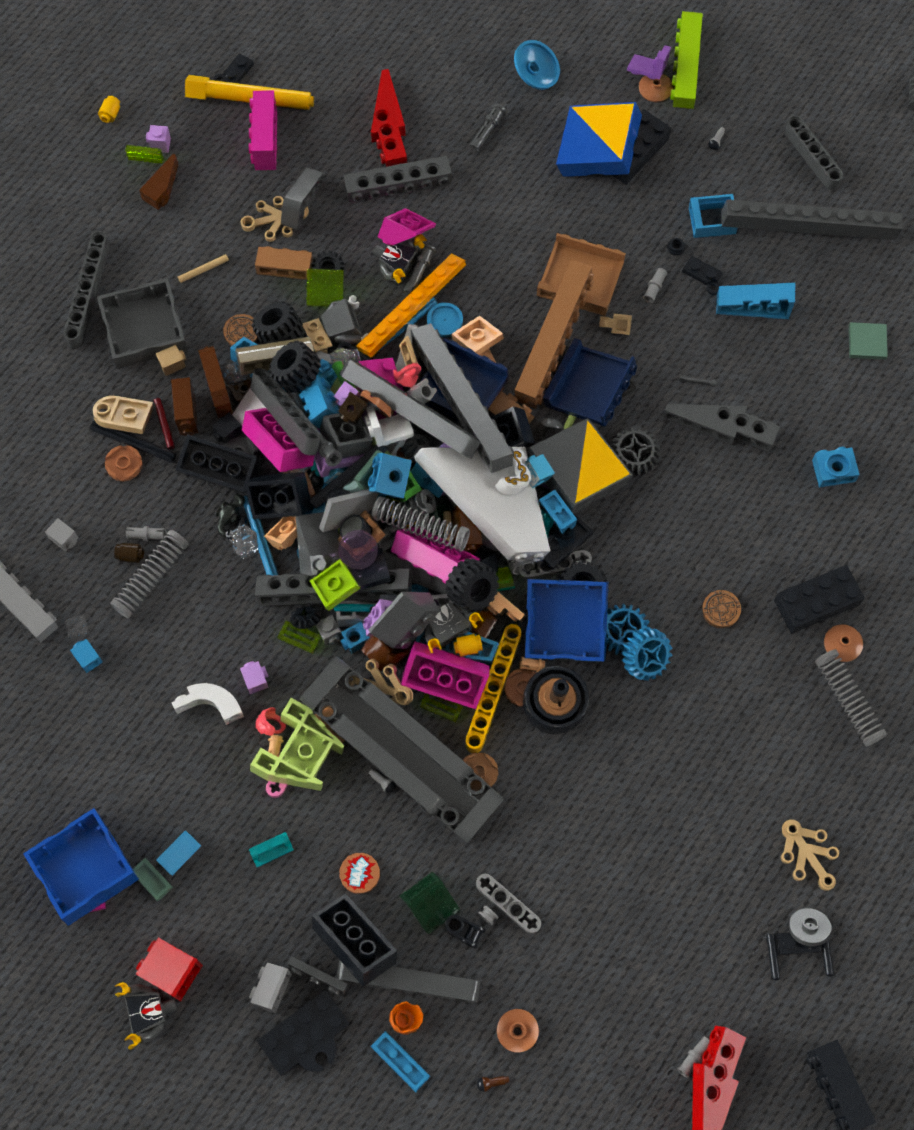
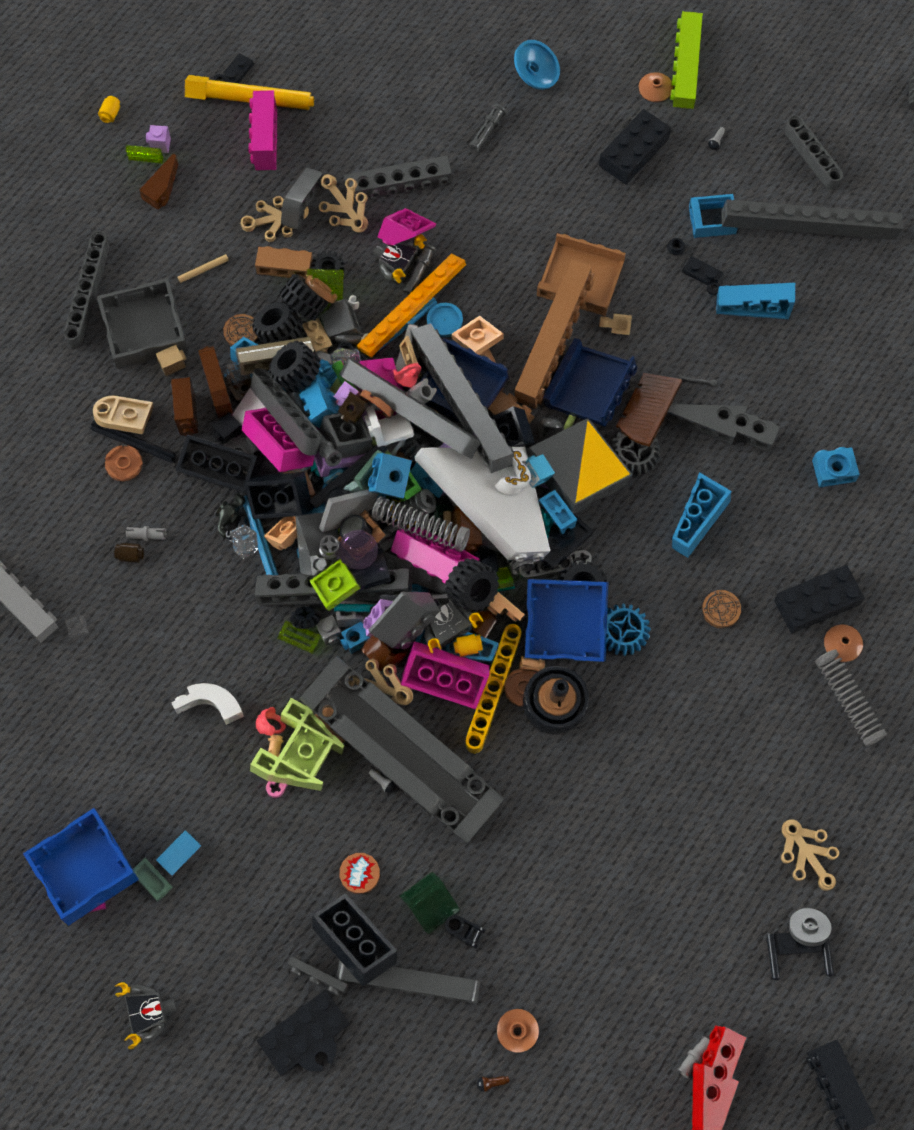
(62, 535): light grey brick -> none
(86, 655): dark azure brick -> none
(164, 424): dark red bar -> none
(168, 968): slope -> none
(174, 537): light grey piece -> none
(254, 676): lavender brick -> none
(270, 987): light grey slope -> none
(271, 849): teal hinge -> none
(302, 298): none -> black tyre
(321, 289): none -> medium nougat tile
(331, 543): none -> flat silver wheel
(346, 205): none -> tan plant
(388, 109): red brick -> none
(400, 1061): dark azure tile -> none
(406, 1018): orange hair -> none
(438, 712): clear neon green tile -> none
(484, 767): medium nougat tile -> none
(488, 915): light grey bush -> none
(510, 901): light grey beam -> none
(599, 139): blue tile -> none
(648, 407): none -> reddish brown piece
(650, 67): medium lavender bracket -> none
(655, 285): light grey pin -> none
(657, 649): dark azure gear -> none
(700, 513): none -> dark azure wedge
(868, 341): sand green tile -> none

